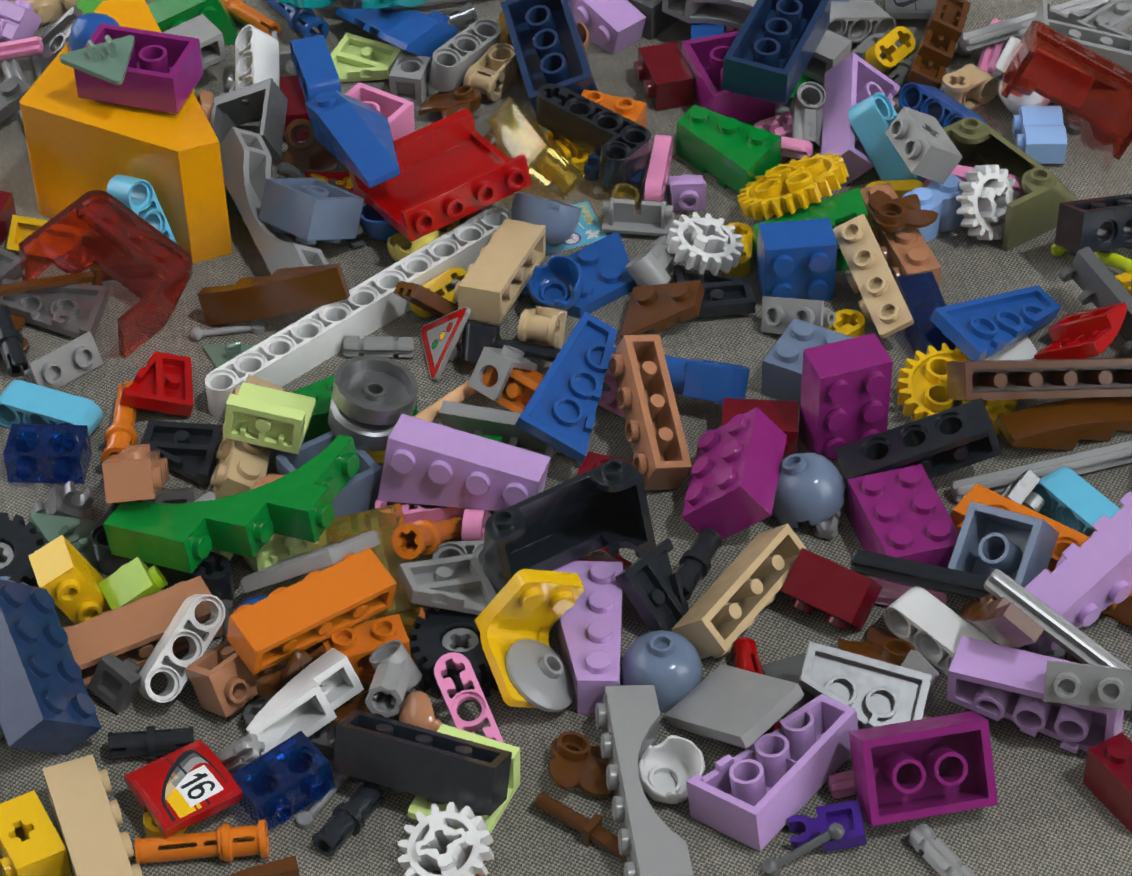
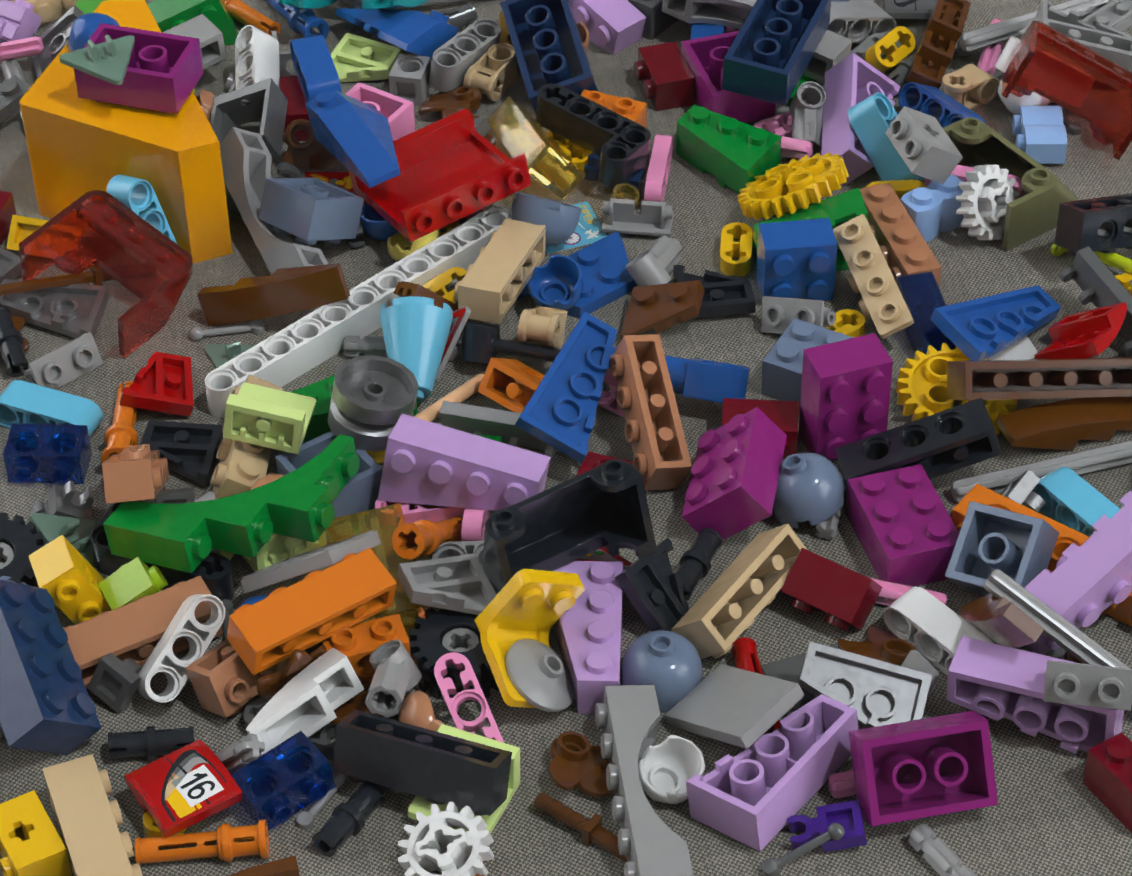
(417, 337): none -> medium azure cone
(504, 361): light grey bracket -> none
(687, 193): lavender bracket -> none
(704, 243): white gear -> none
(896, 214): reddish brown plate -> none
(919, 574): black axle -> none

